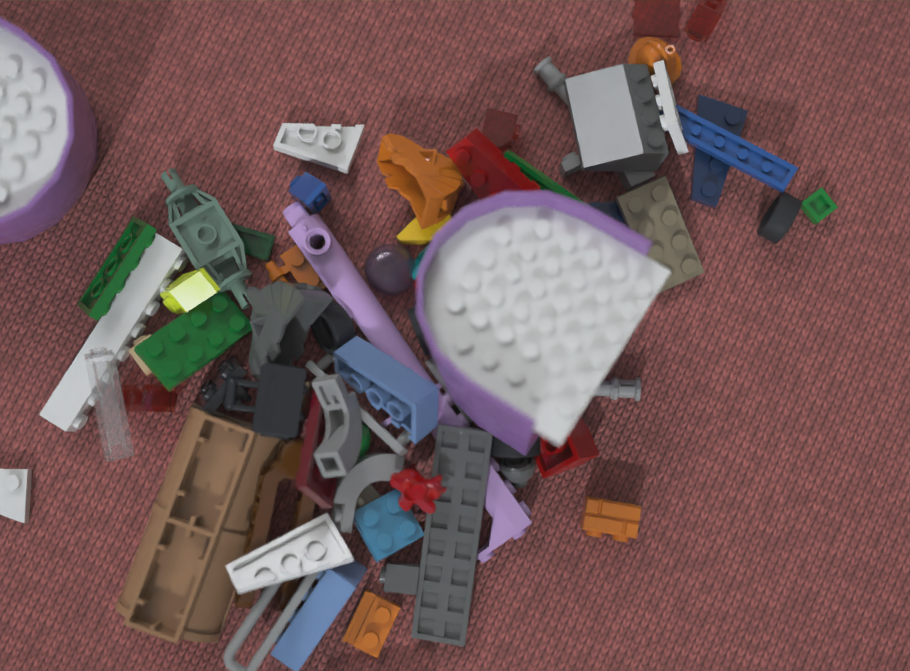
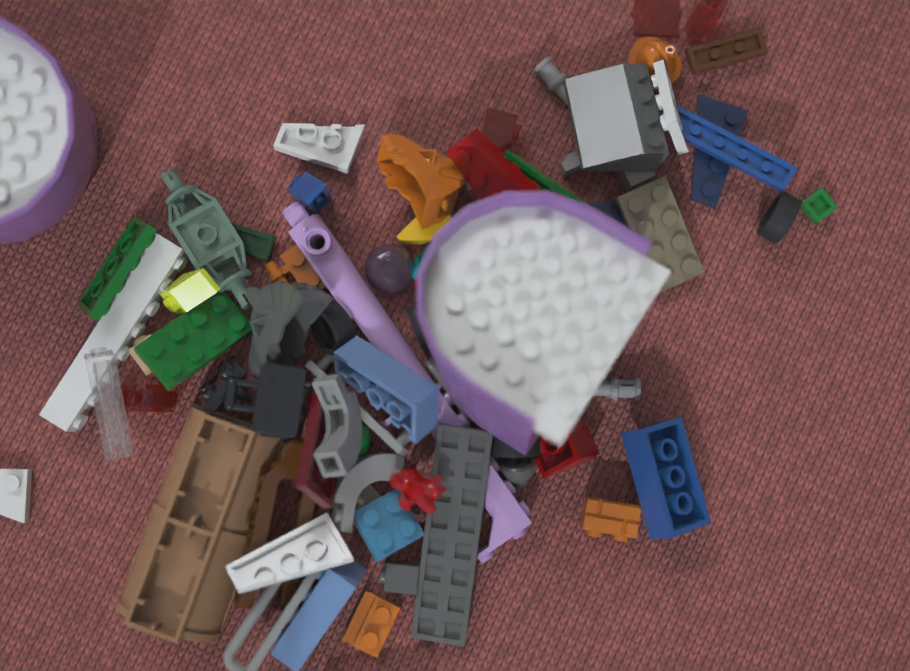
(666, 478): none -> blue brick
(726, 51): none -> reddish brown plate

